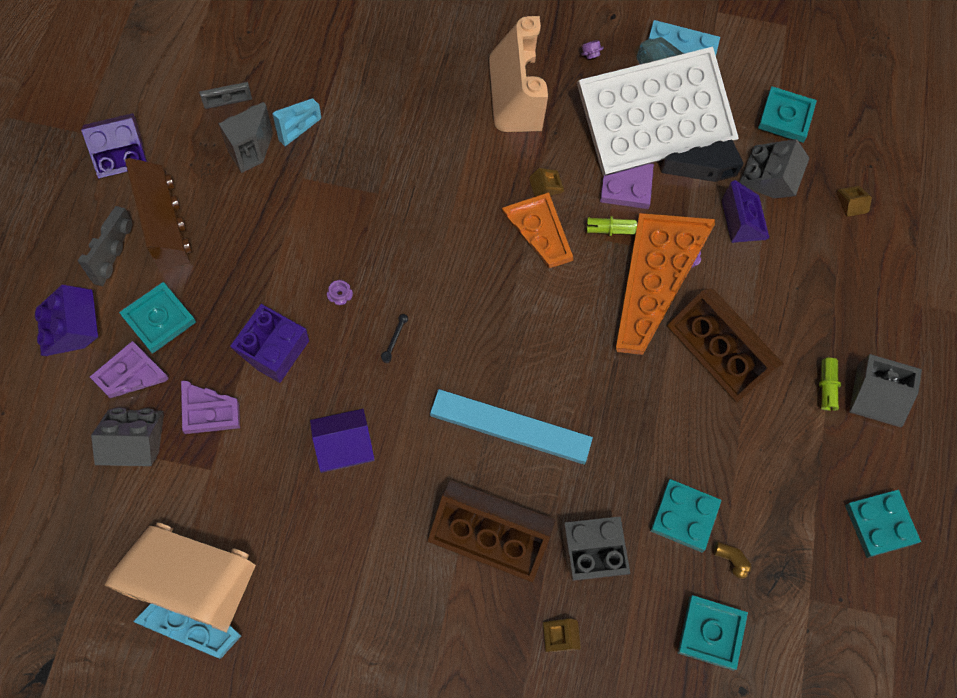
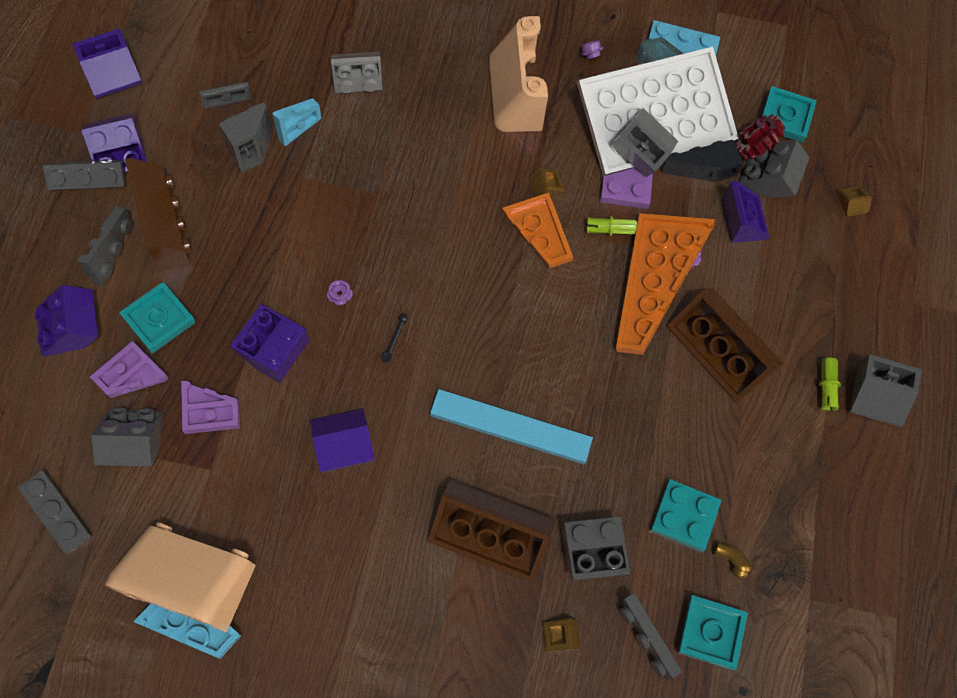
(54, 512): none -> dark grey plate
(84, 174): none -> dark grey plate
(107, 63): none -> slope
(356, 72): none -> light grey slope
(645, 143): none -> dark grey slope
(649, 638): none -> dark grey plate
(759, 136): none -> dark red gear
(882, 523): teal plate -> none

